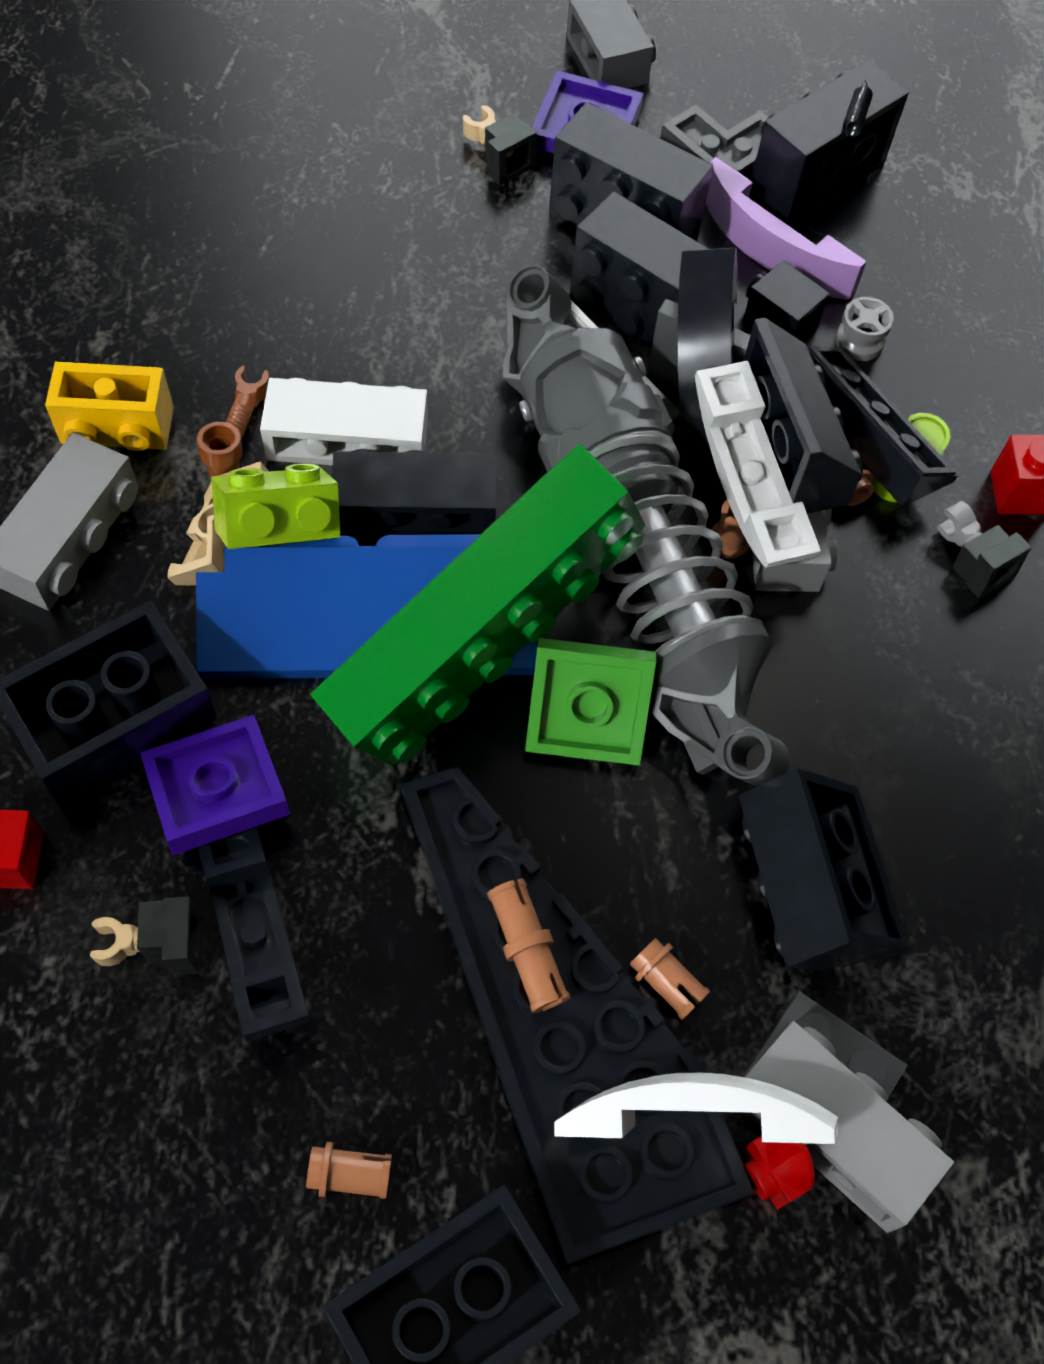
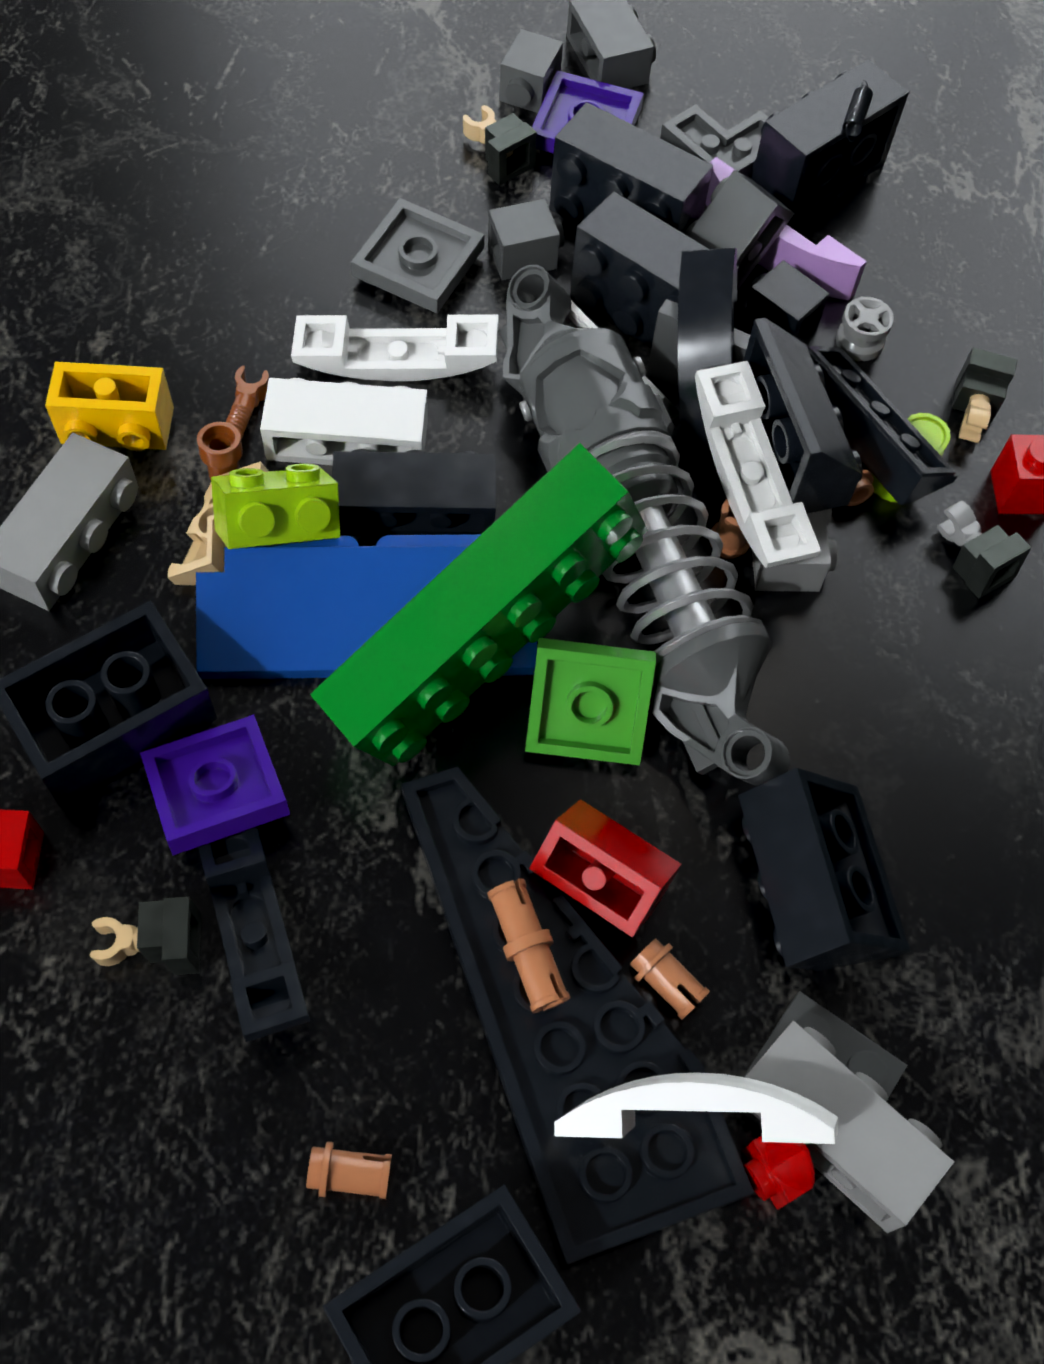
(395, 353): none -> white slope
(417, 255): none -> dark grey plate
(524, 237): none -> dark grey brick
(529, 70): none -> dark grey brick
(605, 866): none -> red brick
(741, 218): none -> dark grey brick
(982, 390): none -> pearl dark grey piece

